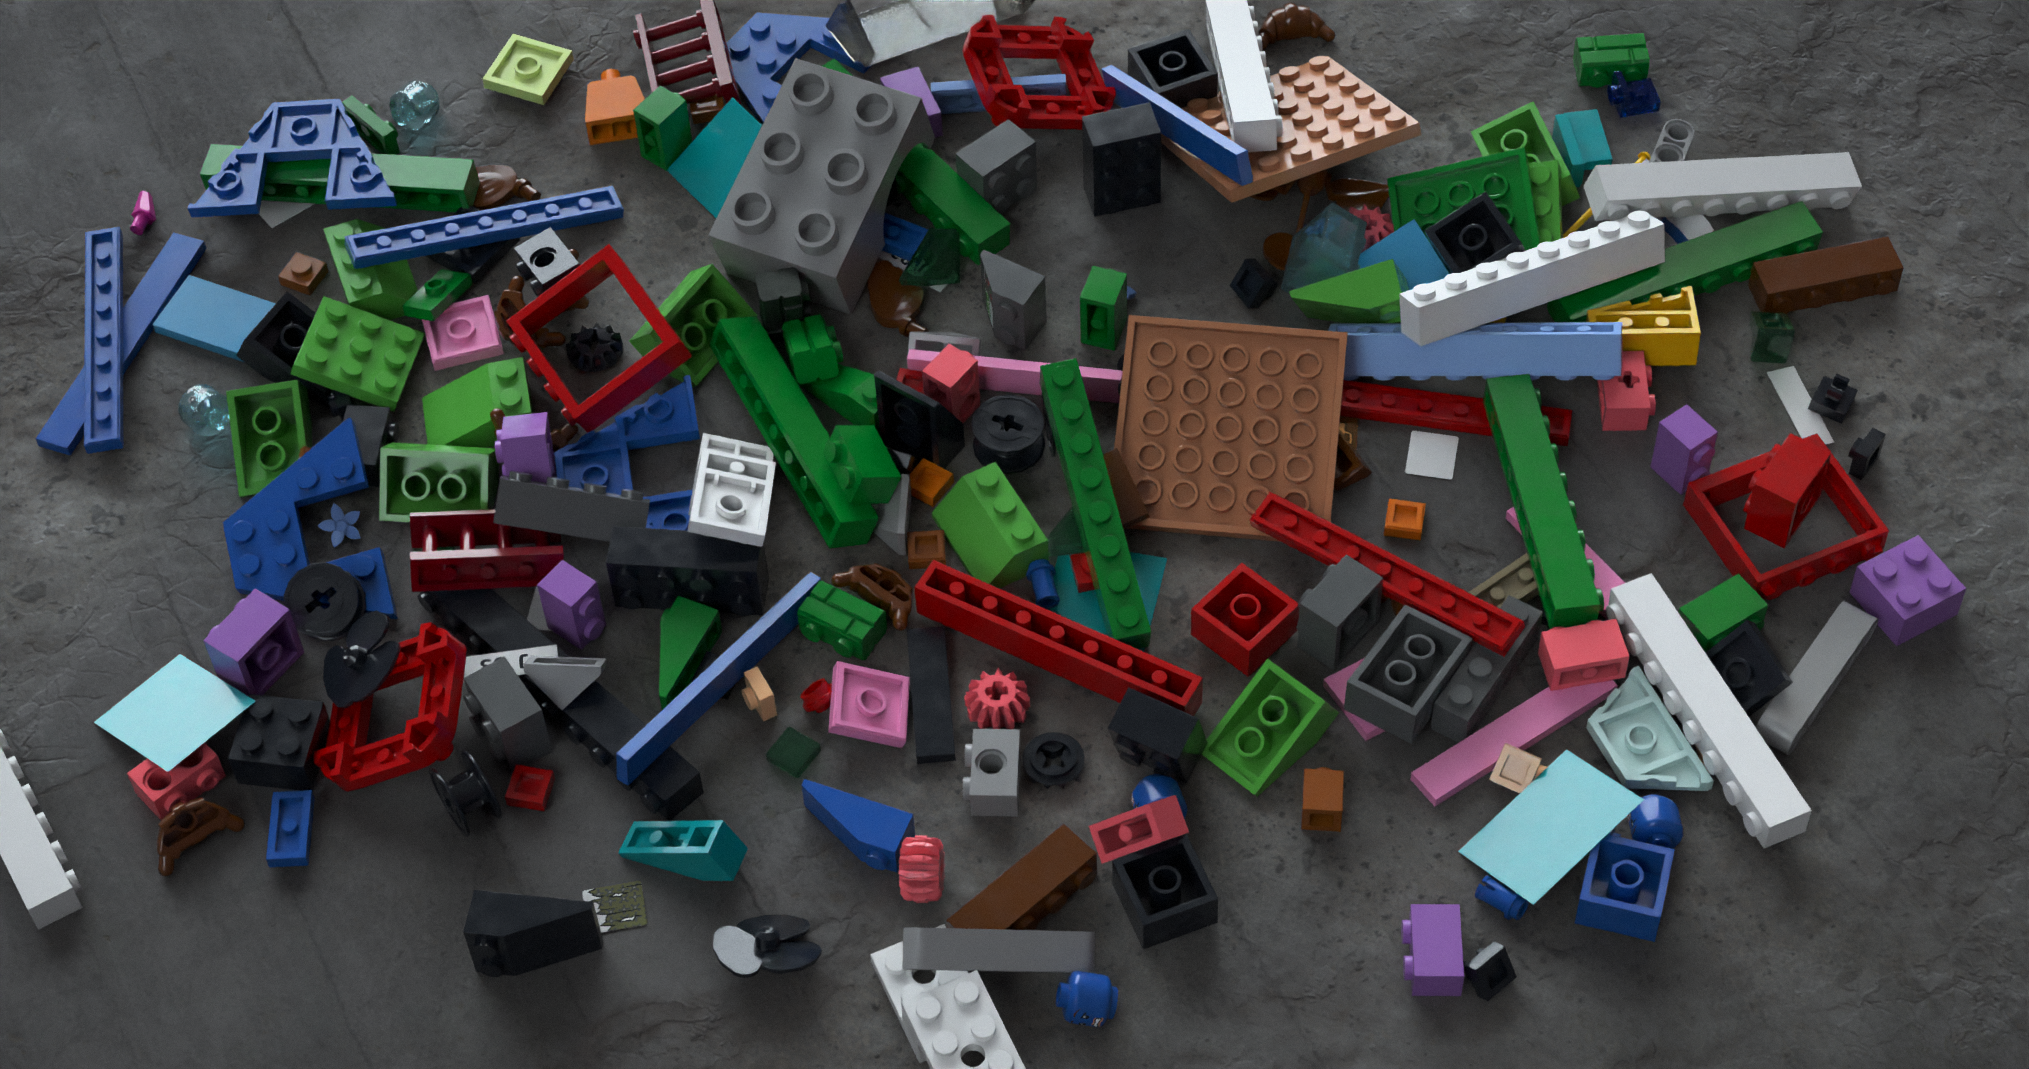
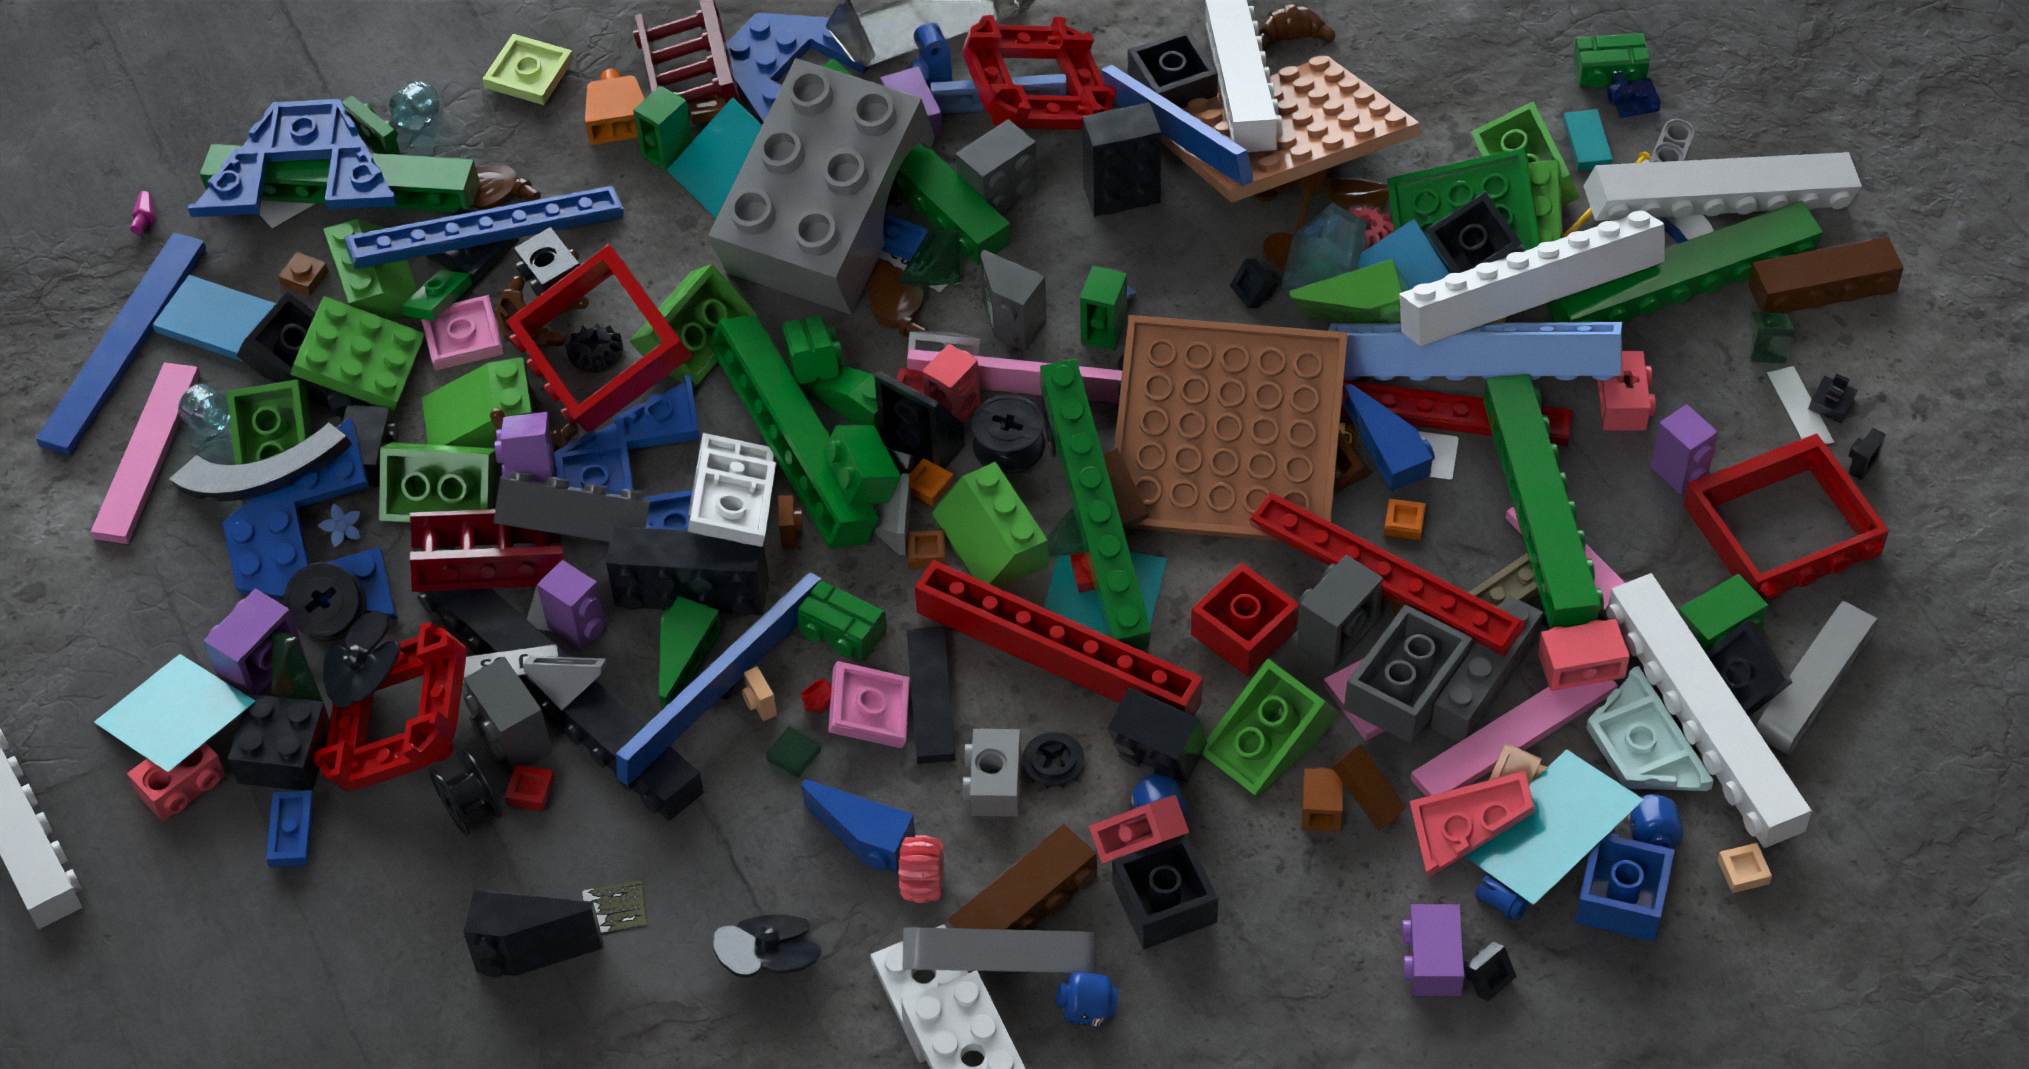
(103, 340): blue tile -> none
(144, 455): none -> bright pink tile
(189, 825): reddish brown piece -> none
(262, 477): none -> tile
(291, 671): none -> clear green slope
(690, 848): teal slope -> none
(781, 299): pearl dark grey brick -> none
(789, 521): none -> dark orange plate
(880, 588): reddish brown piece -> none
(933, 54): none -> blue leg
(997, 700): coral gear -> none
(1041, 575): blue pin -> none
(1368, 787): none -> reddish brown tile
(1389, 439): none -> blue slope
(1468, 817): none -> coral wing
(1568, 147): teal tile -> none
(1660, 327): yellow wedge -> none
(1744, 868): none -> light nougat plate
(1785, 489): red brick -> none
(1907, 590): medium lavender brick -> none

